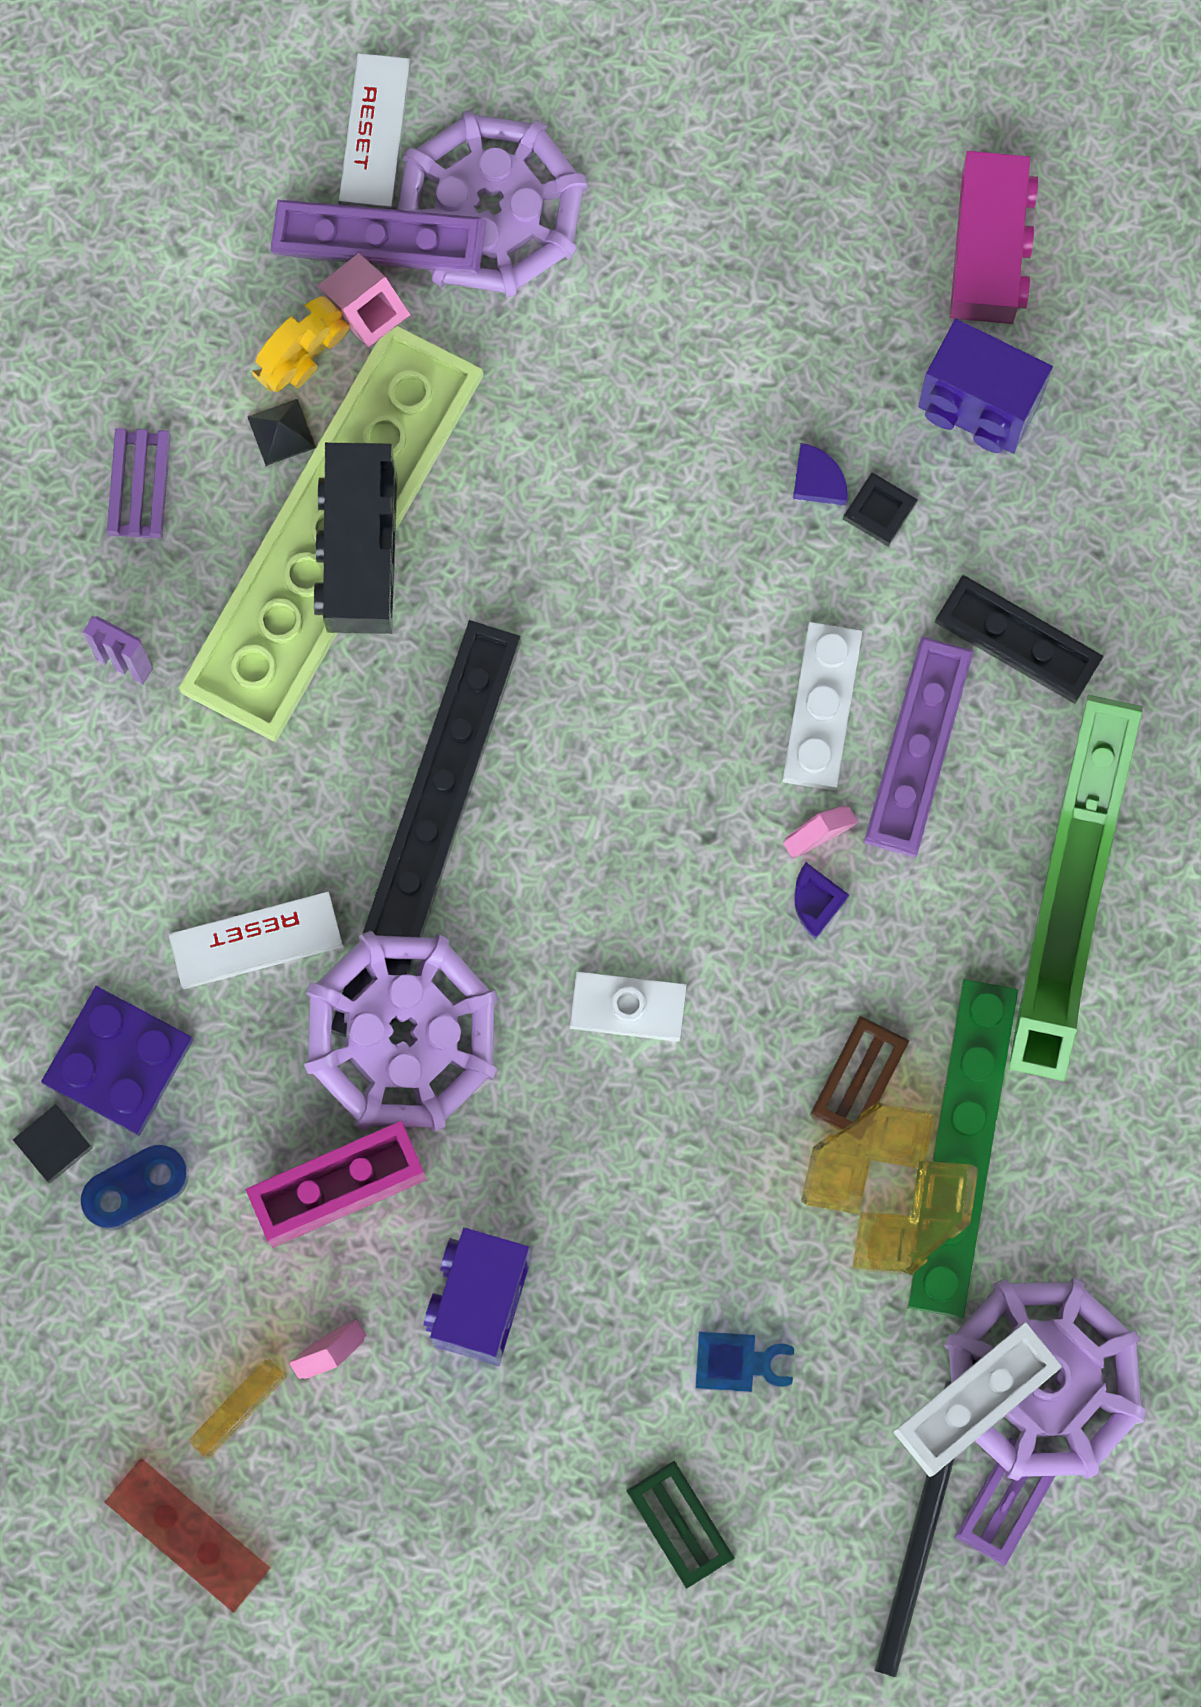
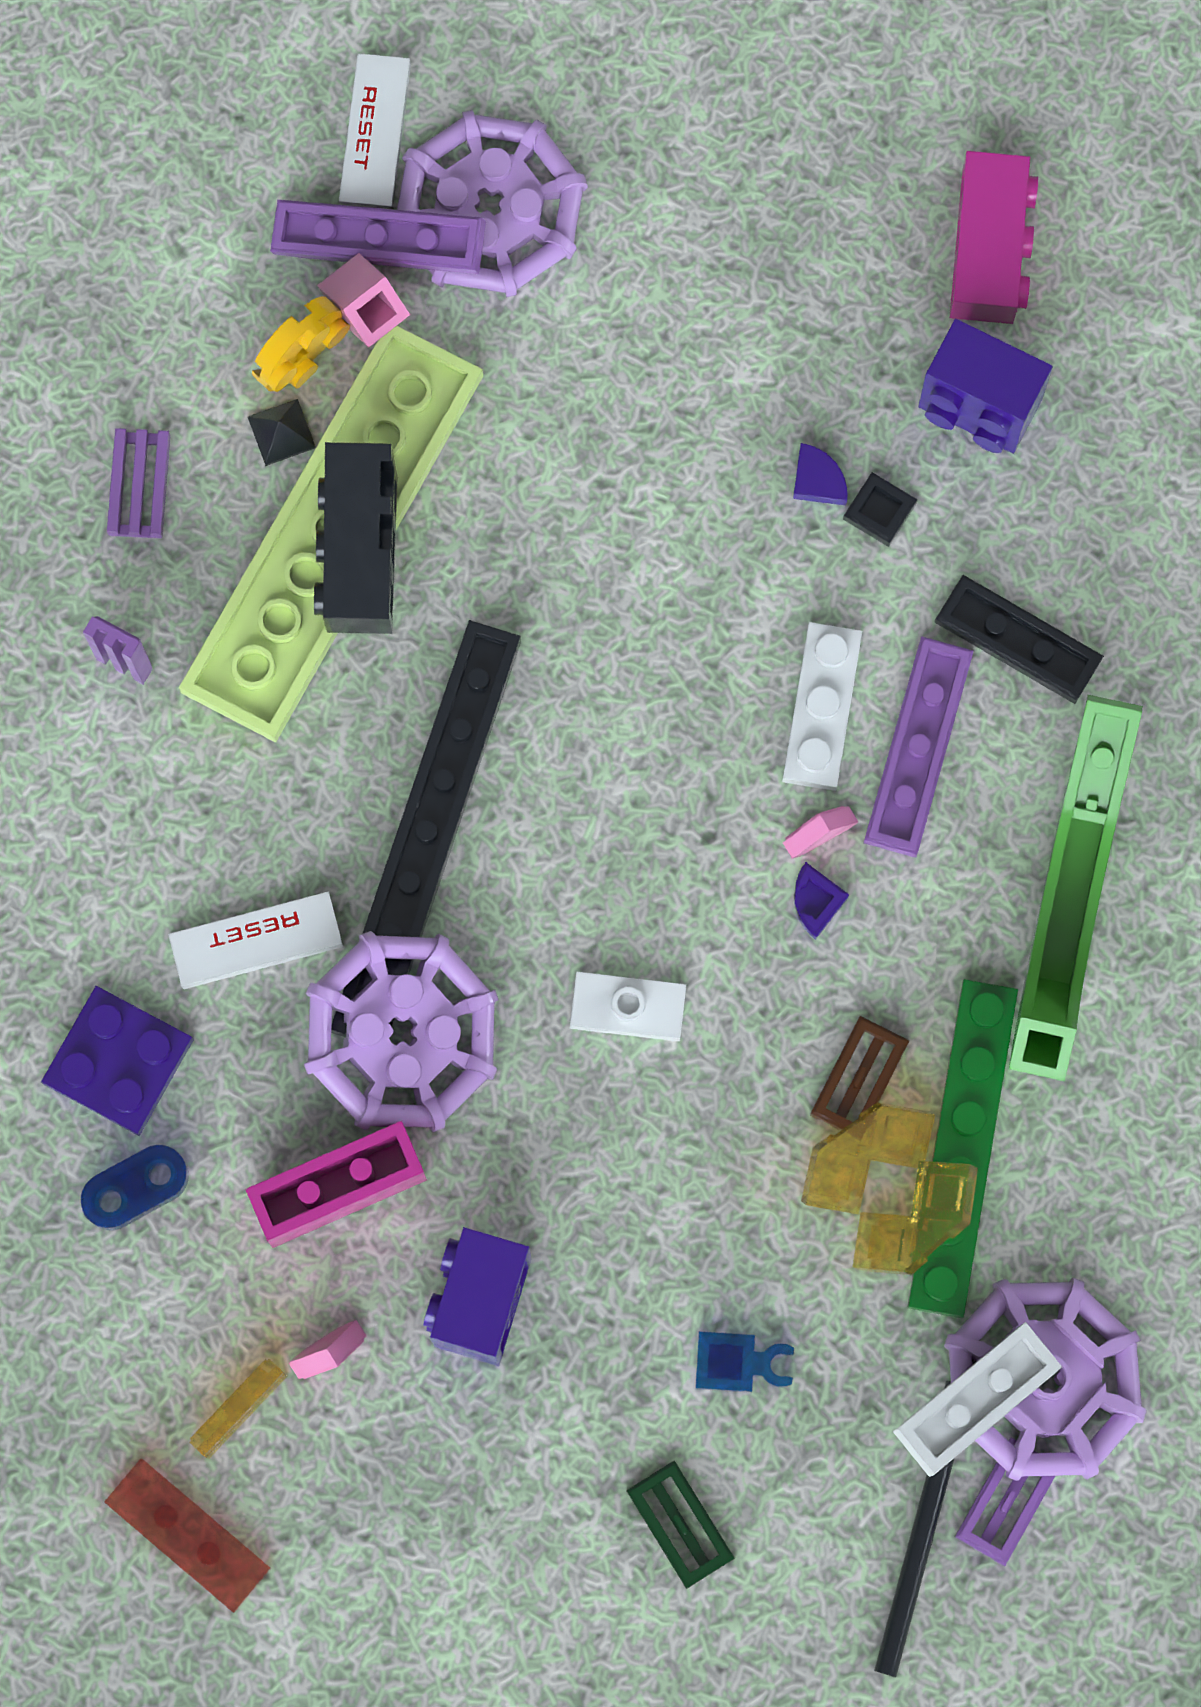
(52, 1144): black tile -> none

